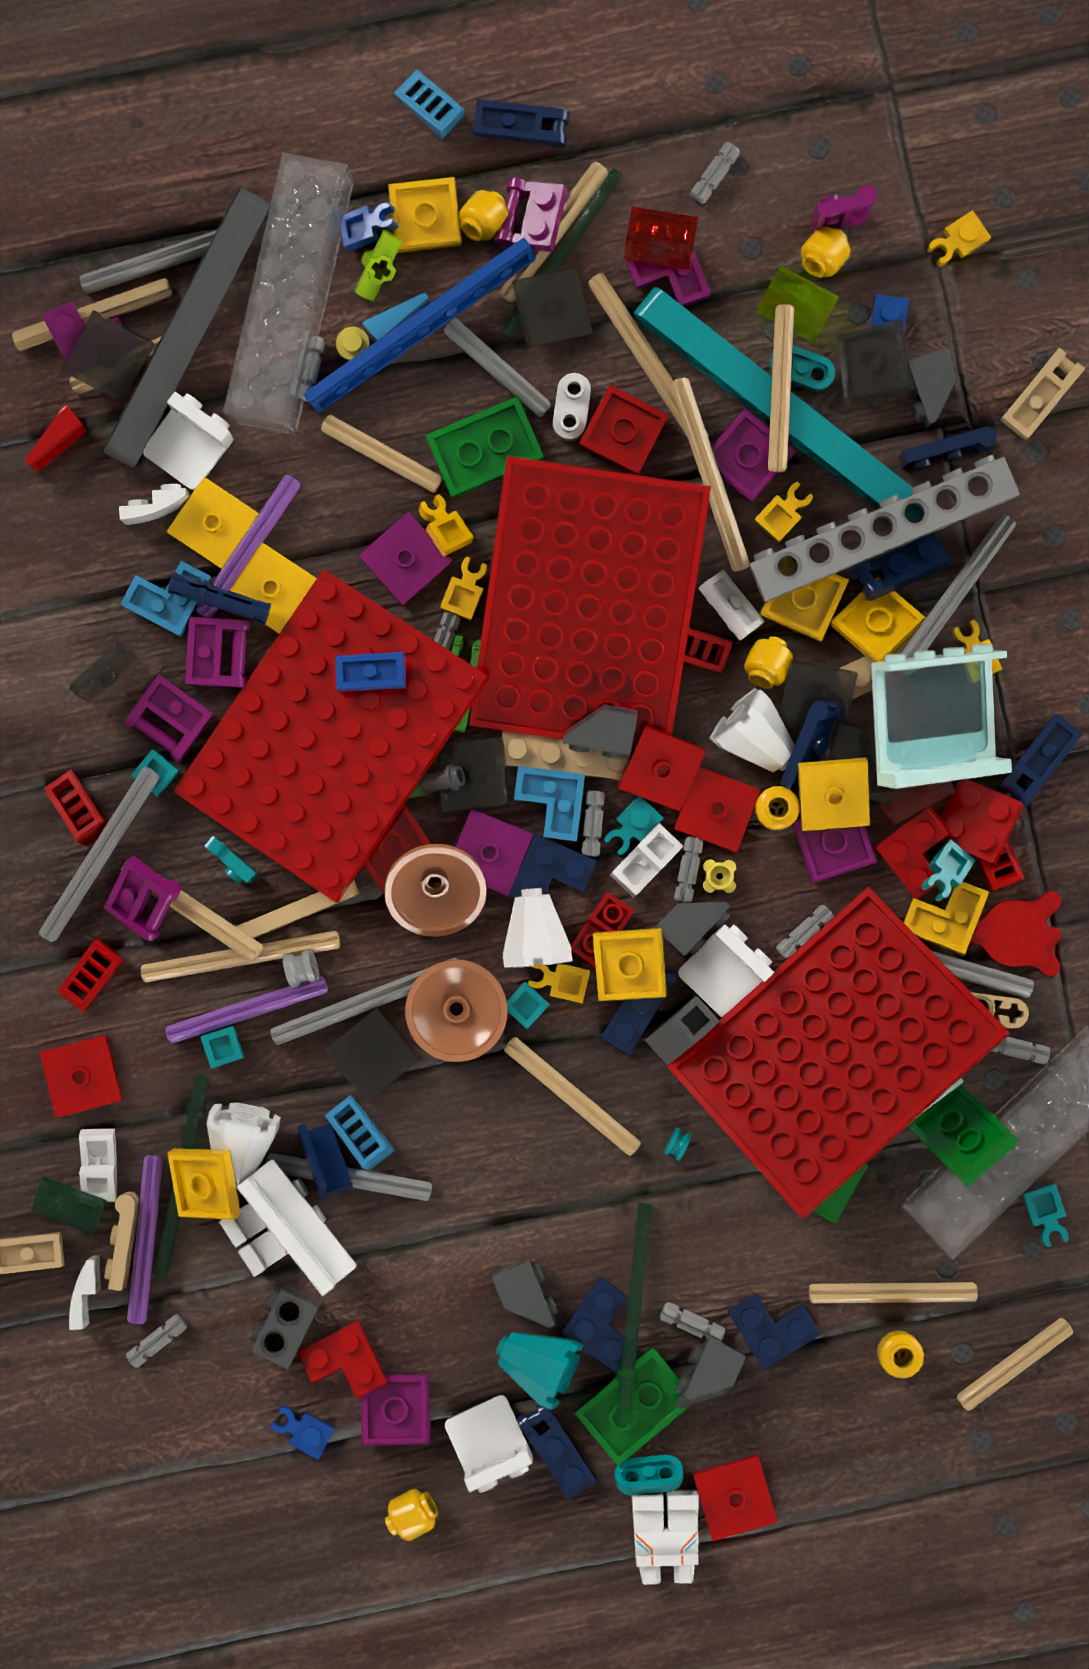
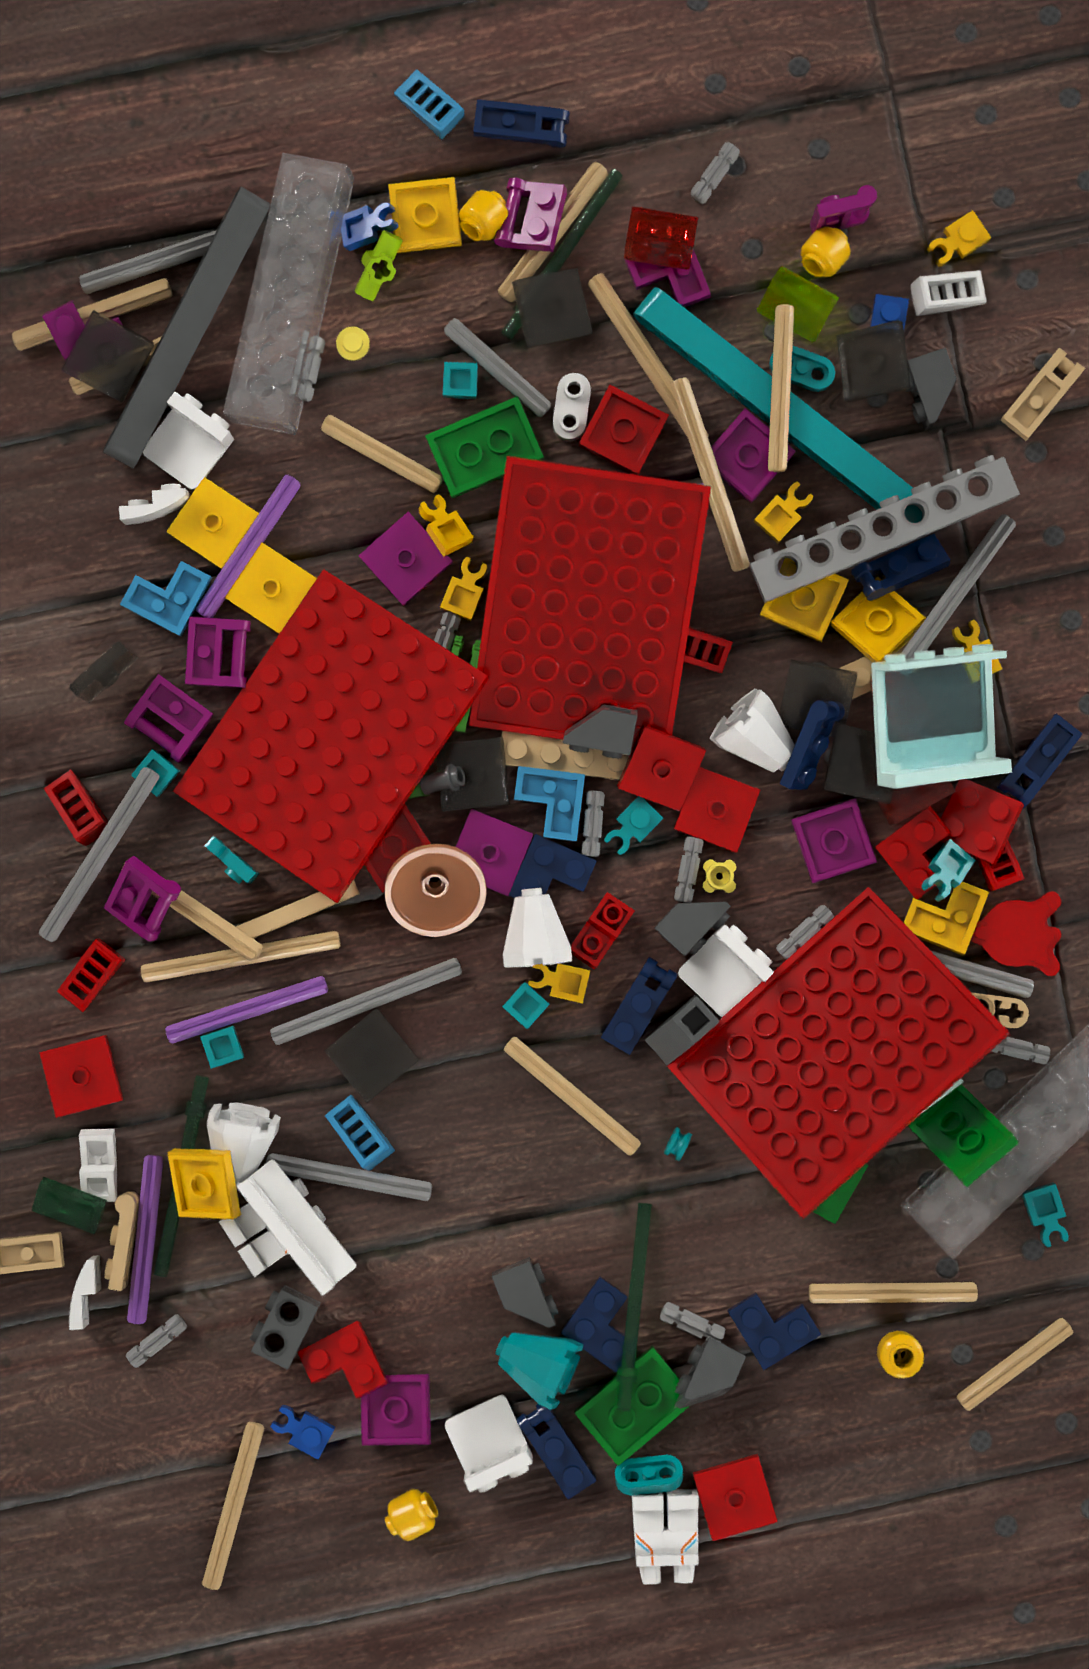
(59, 435): red slope -> none
(219, 598): dark blue pin -> none
(233, 1505): none -> tan axle
(301, 968): light grey wheel -> none
(324, 1160): dark blue panel -> none
(370, 671): blue plate -> none
(390, 319): dark azure slope -> none
(420, 325): blue tile -> none
(449, 1034): nougat dish -> none
(460, 380): none -> teal plate
(630, 964): yellow plate -> none
(646, 860): white slope -> none
(731, 605): white plate -> none
(768, 662): yellow head -> none
(787, 801): yellow head -> none
(834, 794): yellow plate -> none
(927, 296): none -> white slope
(949, 448): dark blue plate -> none

